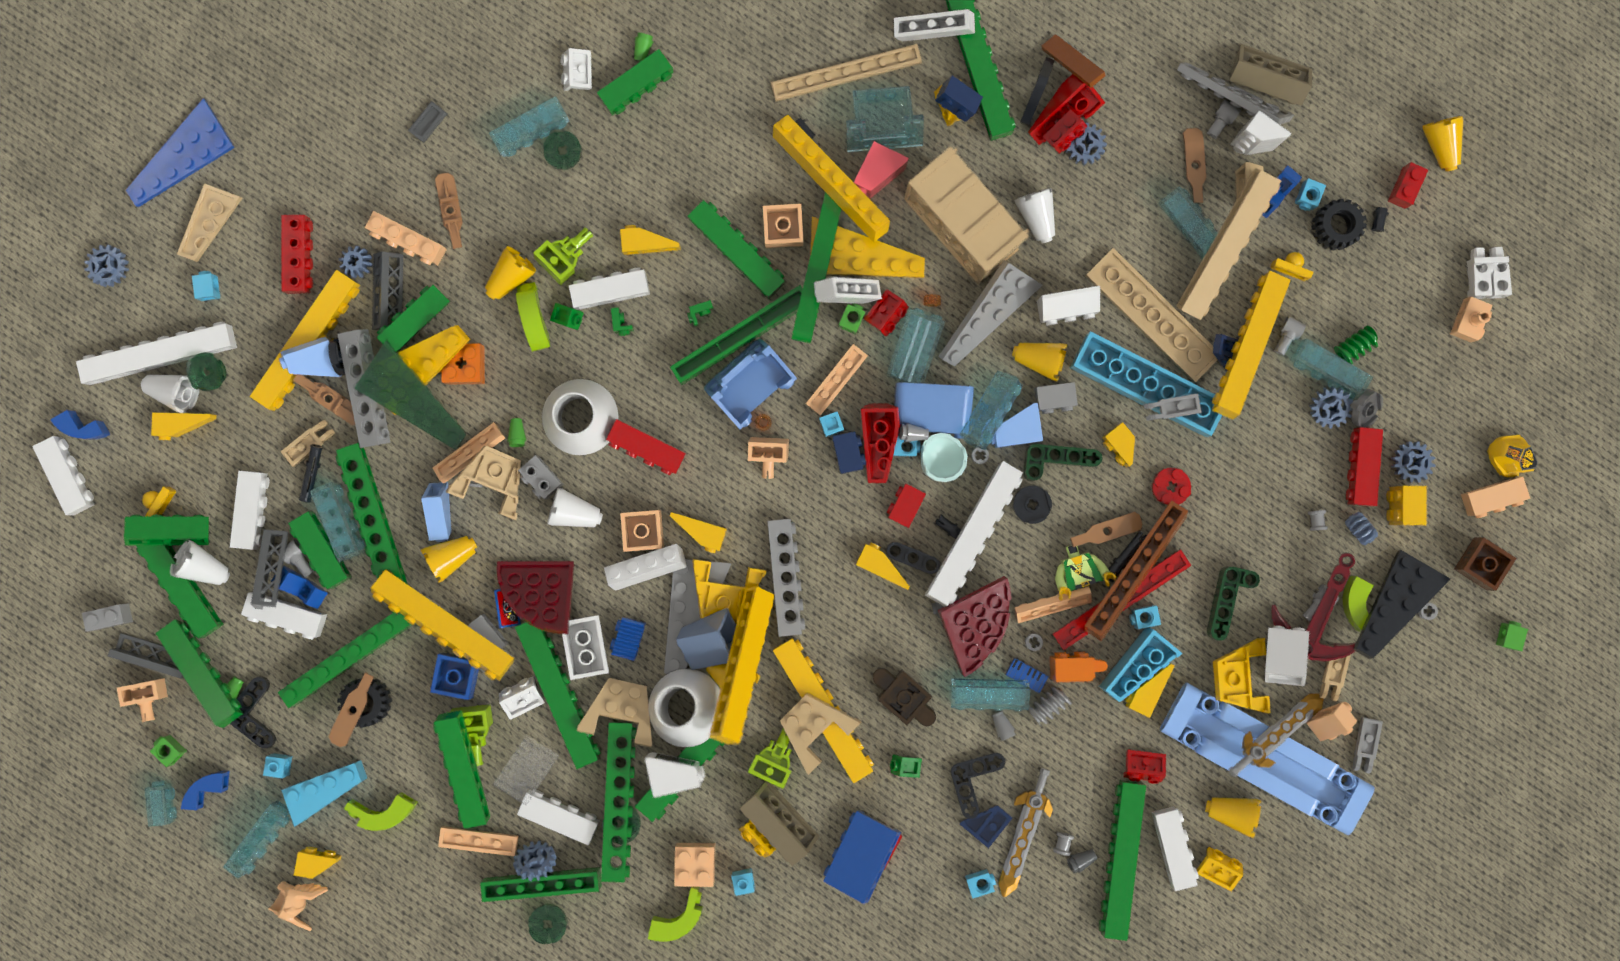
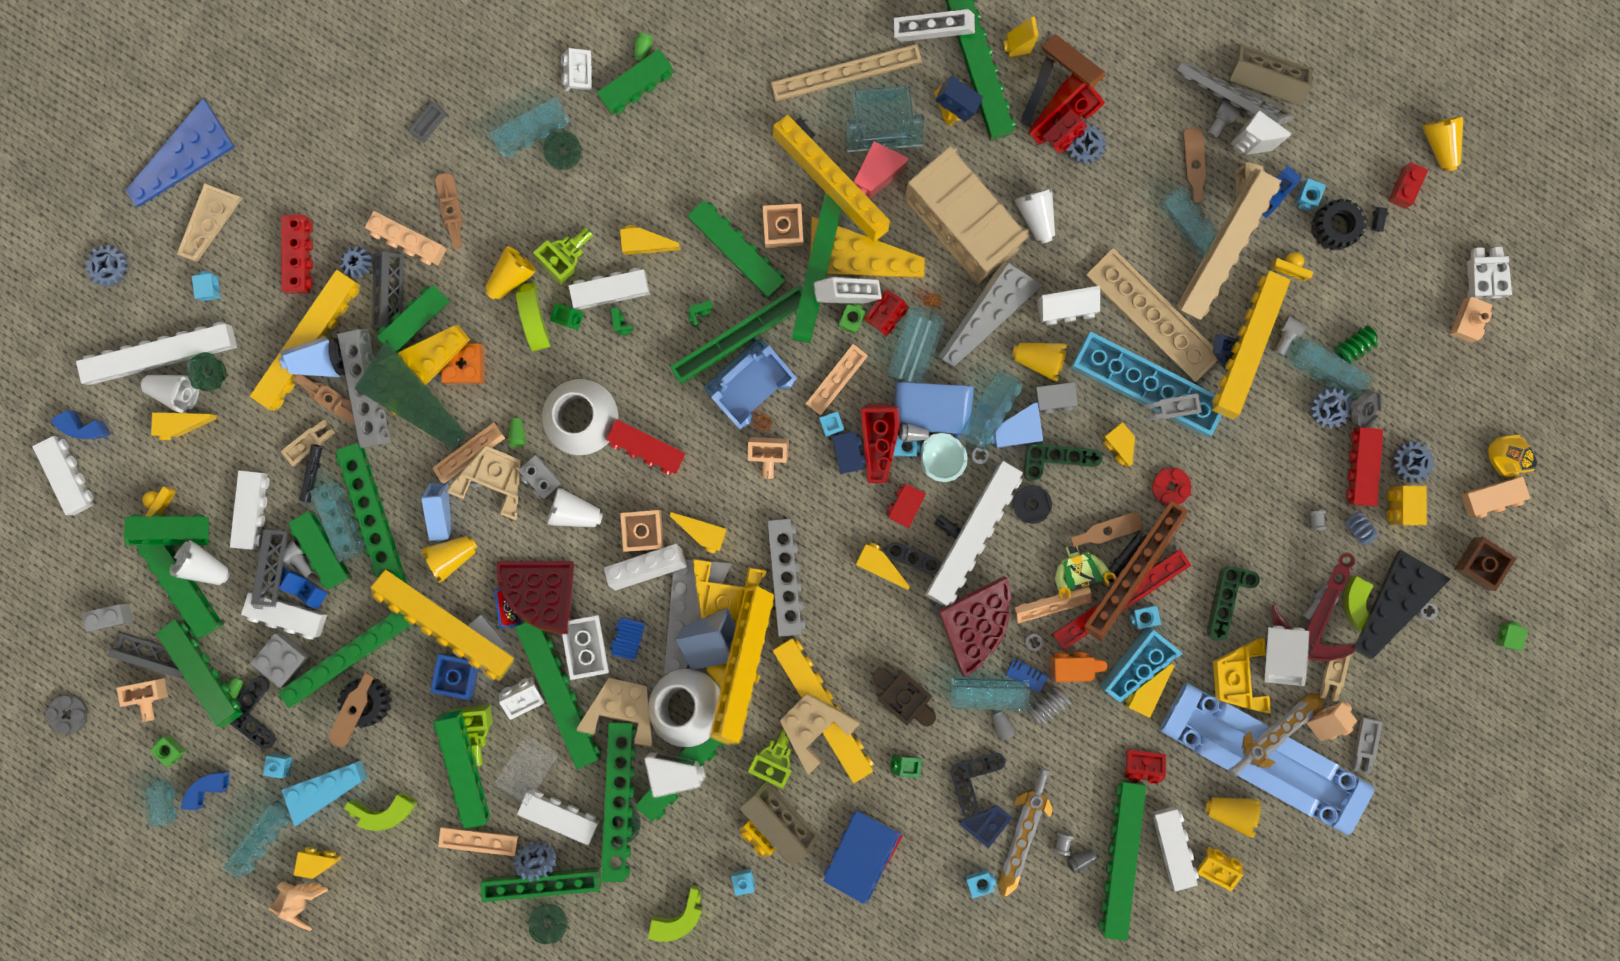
(78, 714): none -> flat silver plate
(281, 659): none -> light grey brick
(694, 864): light nougat brick -> none
(1021, 39): none -> yellow slope

